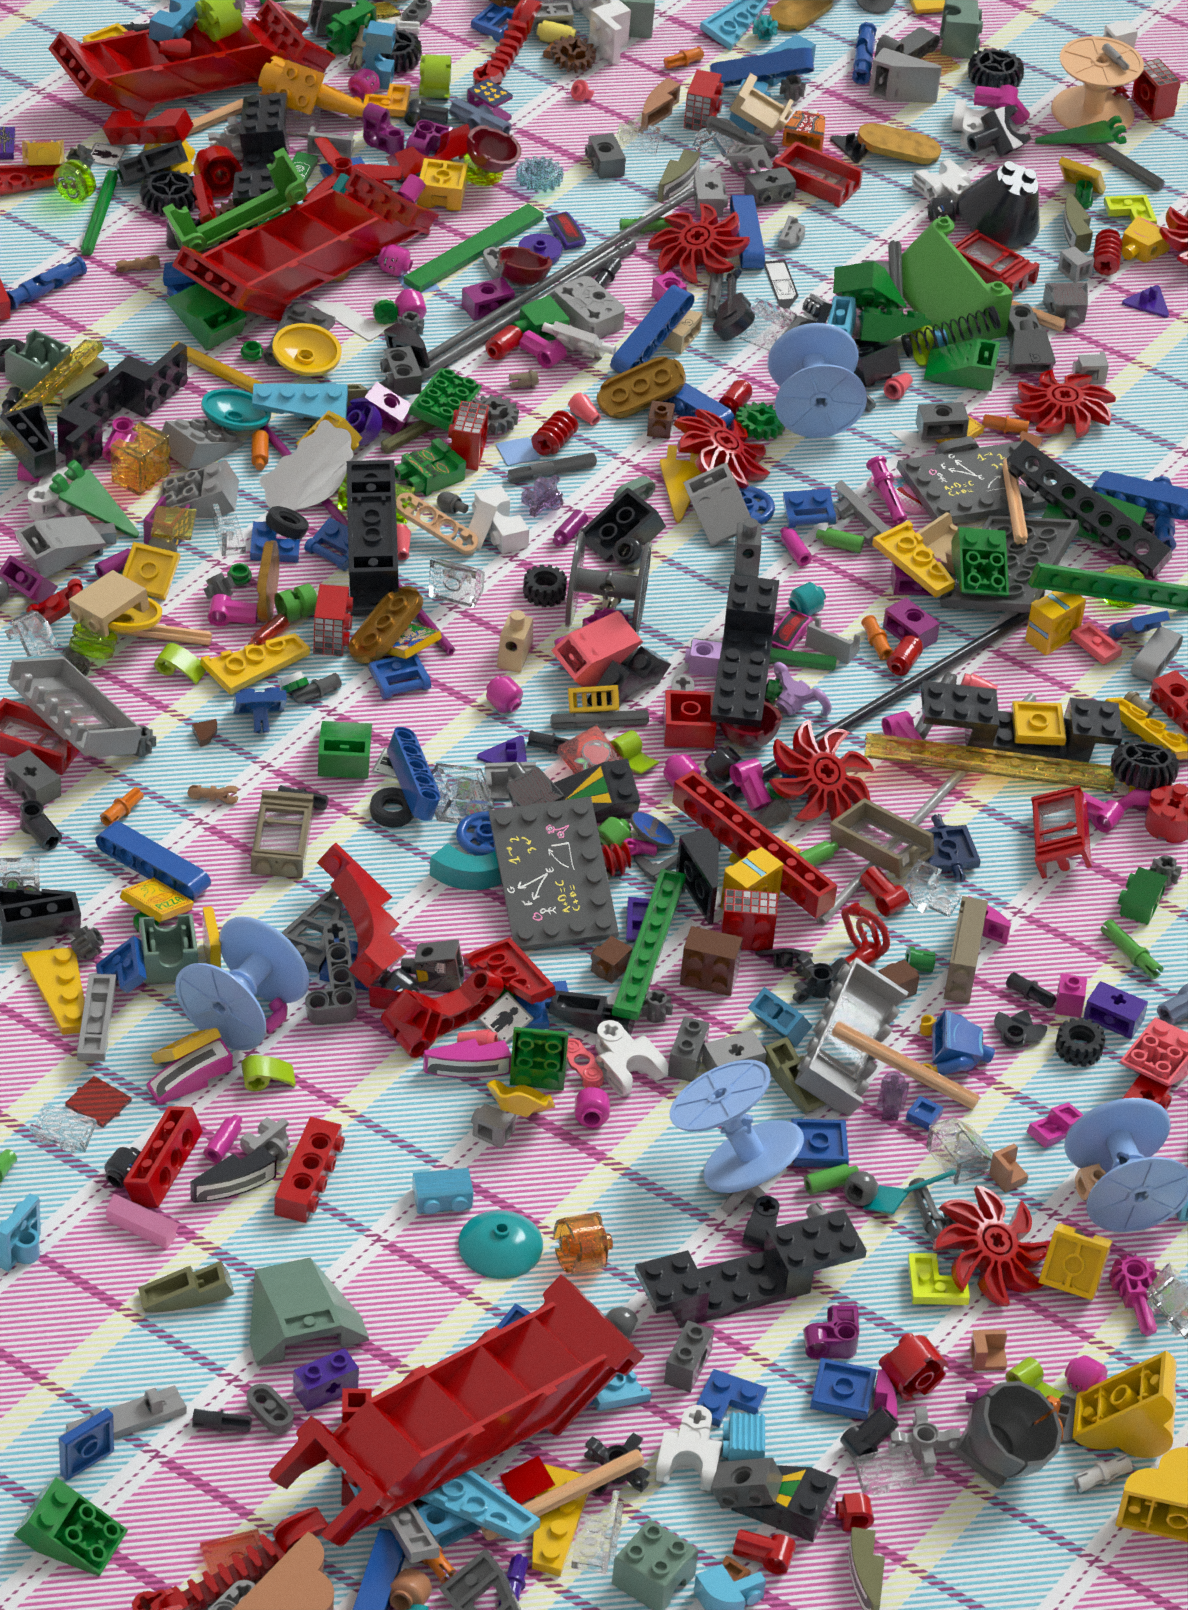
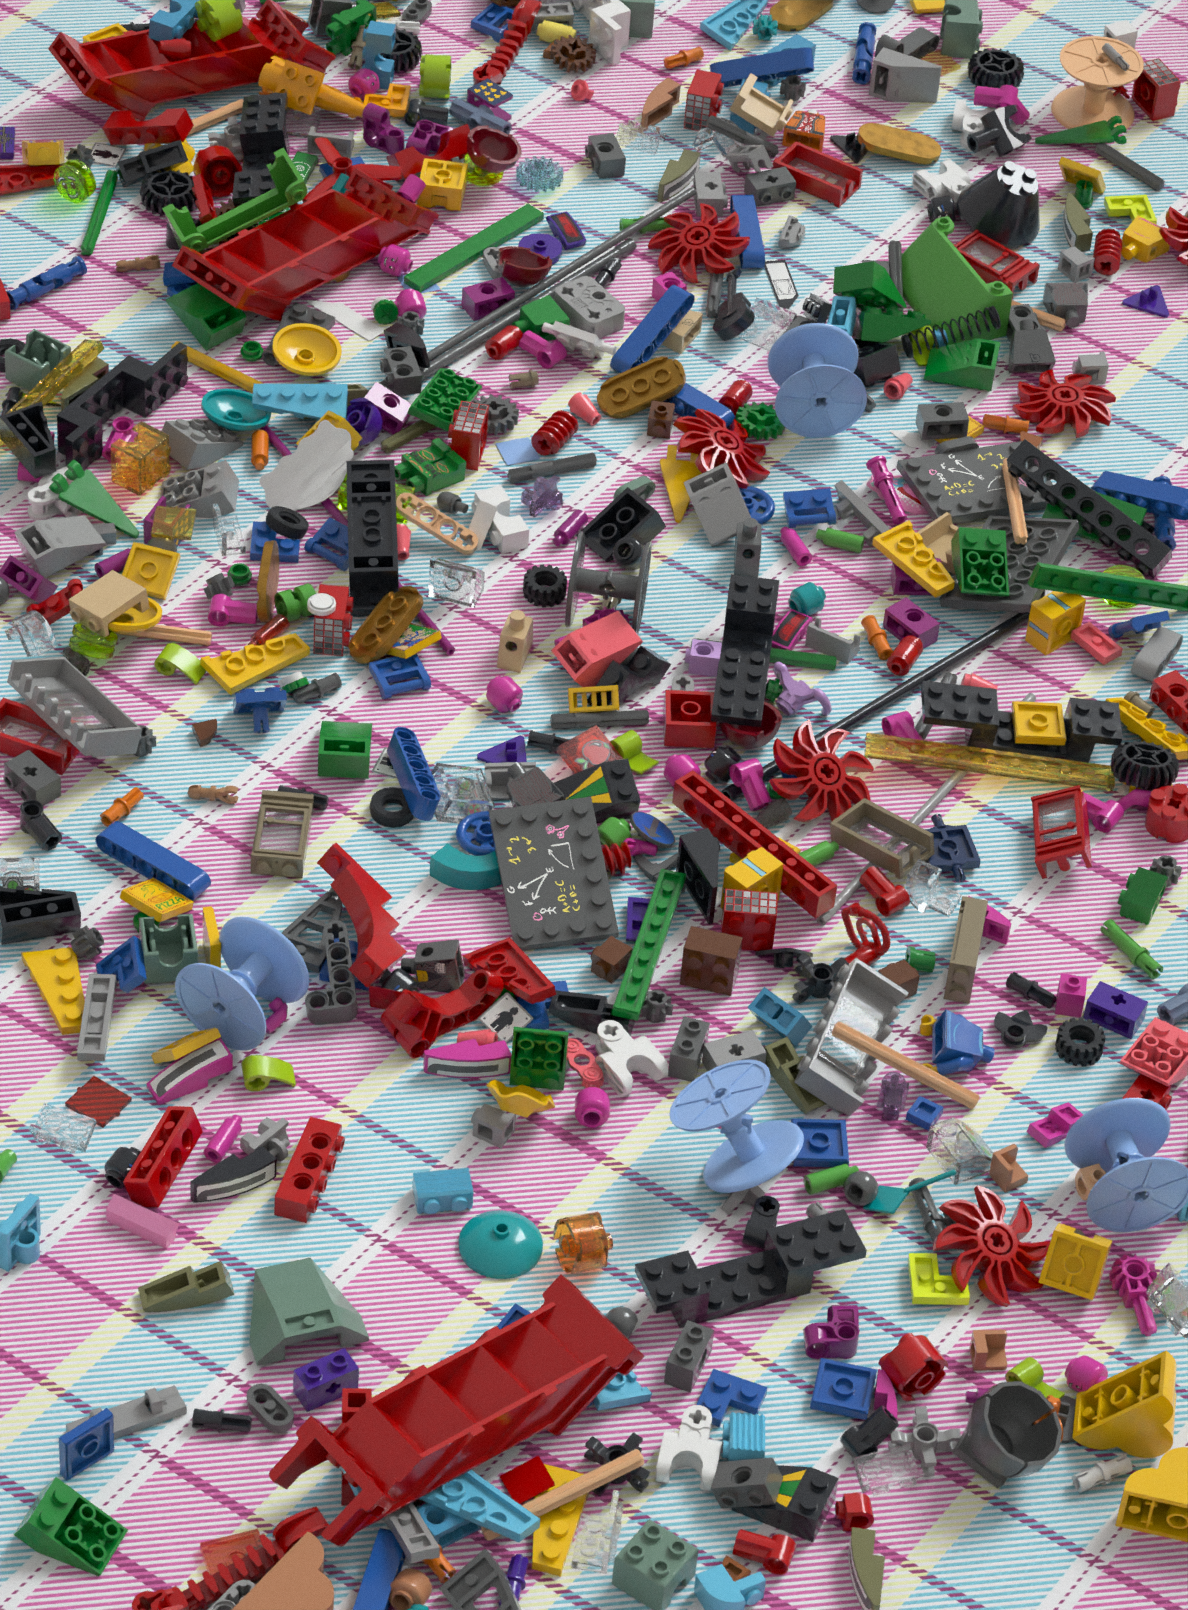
(321, 604): none -> white piece

